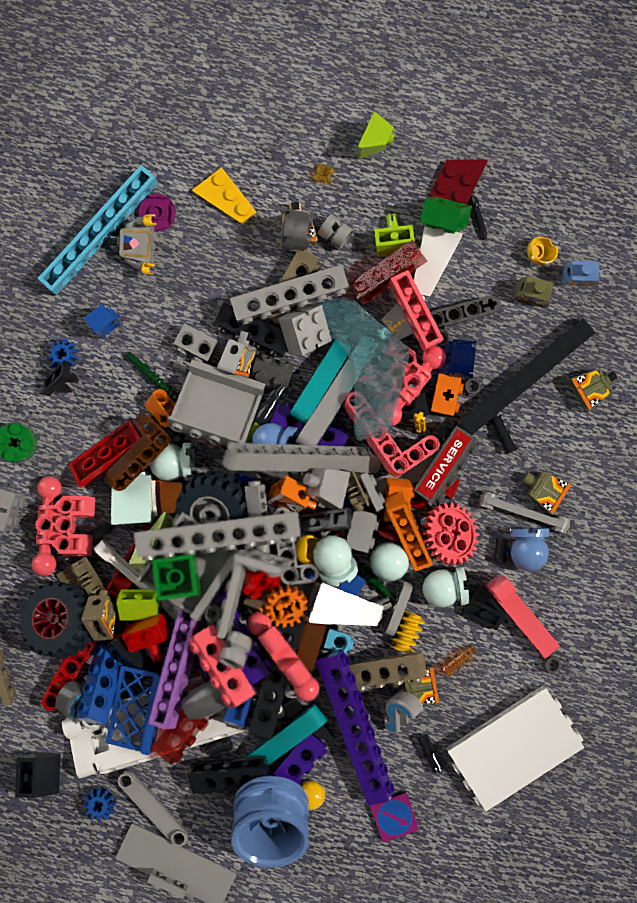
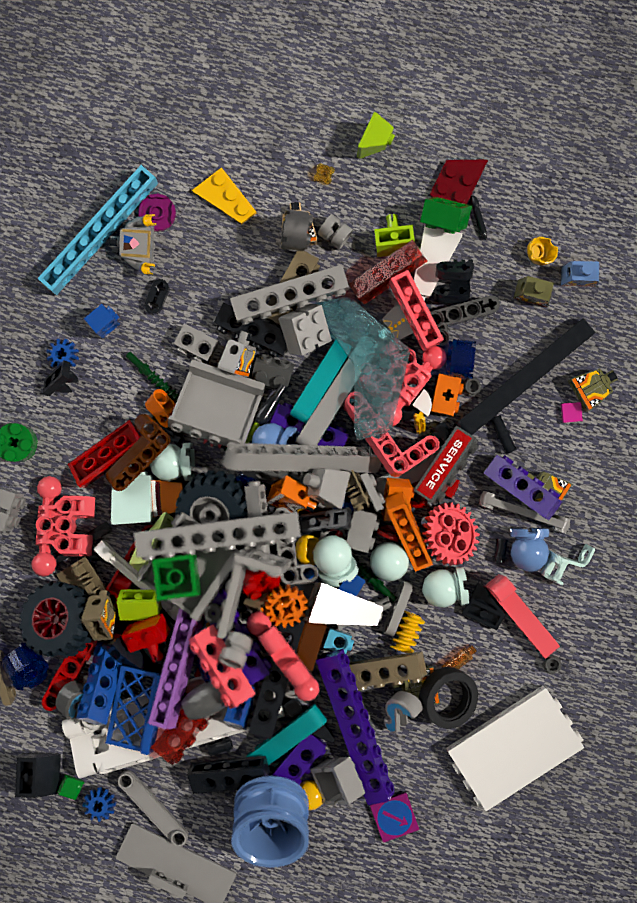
(25, 667): none -> clear blue brick
(70, 787): none -> green tile
(153, 294): none -> black beam
(338, 781): none -> light grey piece
(423, 403): none -> white tile
(430, 753): black axle -> none
(459, 275): none -> black piece
(463, 710): none -> black tyre
(545, 507): none -> dark purple brick
(562, 563): none -> light aqua piece
(571, 412): none -> dark pink tile

